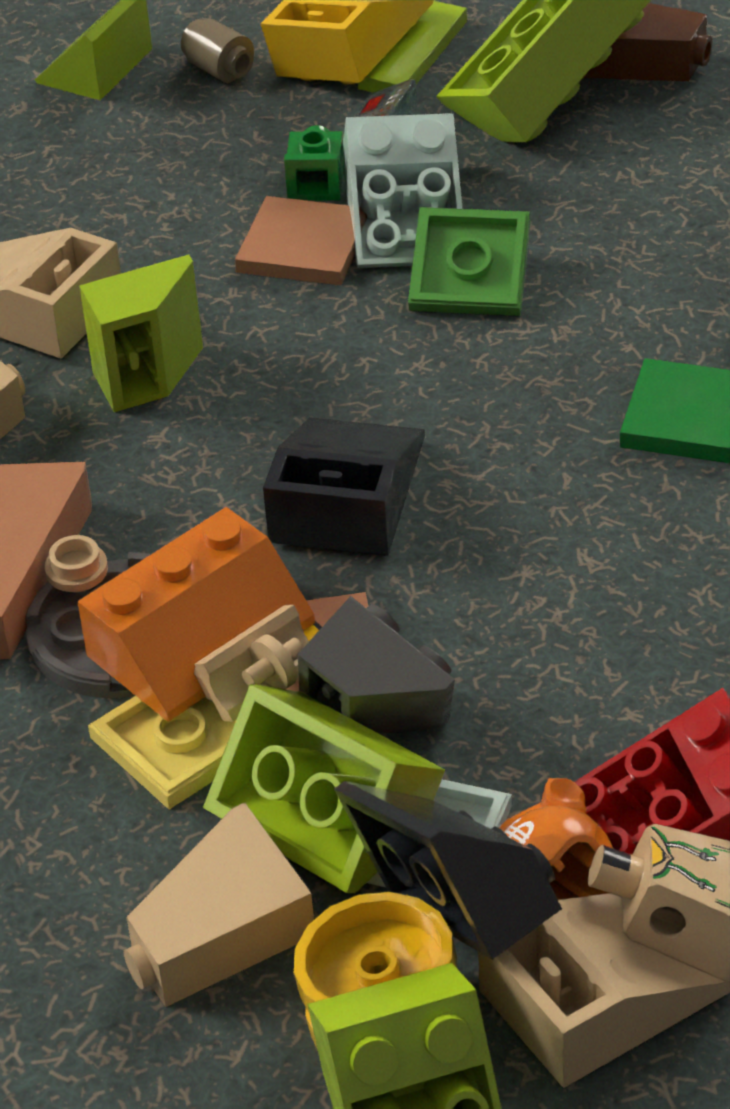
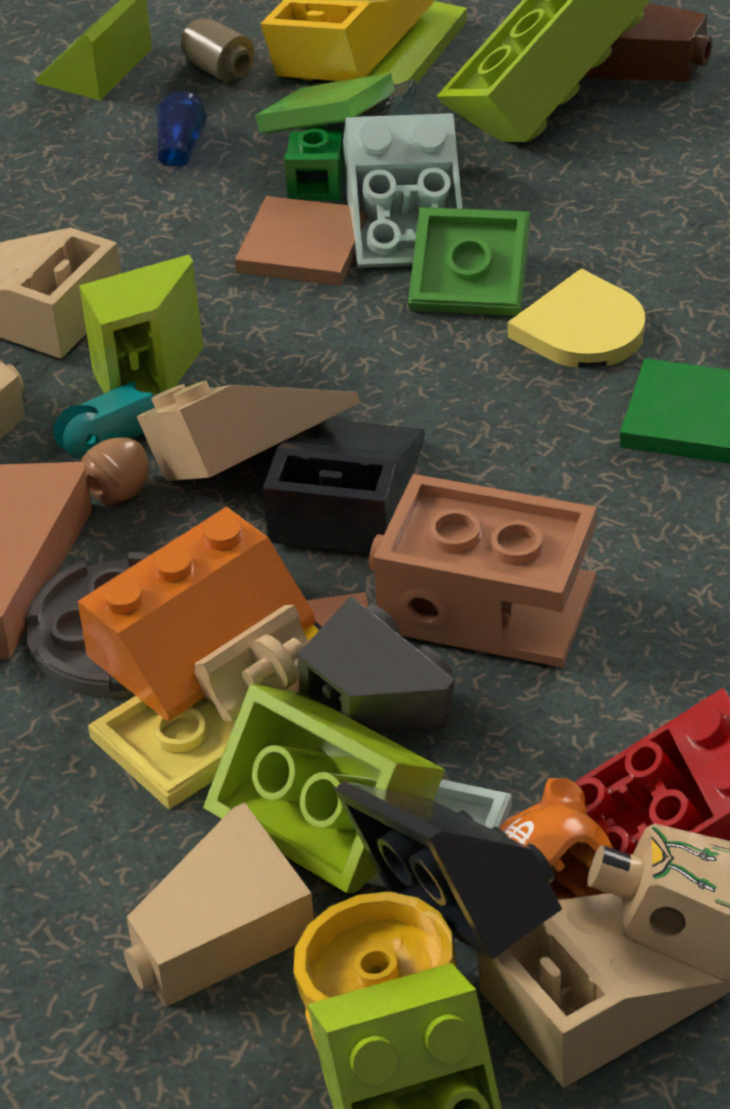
(75, 564): tan plate -> none
(101, 419): none -> teal piece
(116, 470): none -> medium nougat piece
(179, 126): none -> clear blue cone
(211, 429): none -> tan slope
(325, 104): none -> bright green tile
(485, 569): none -> nougat torso
(582, 322): none -> light yellow tile

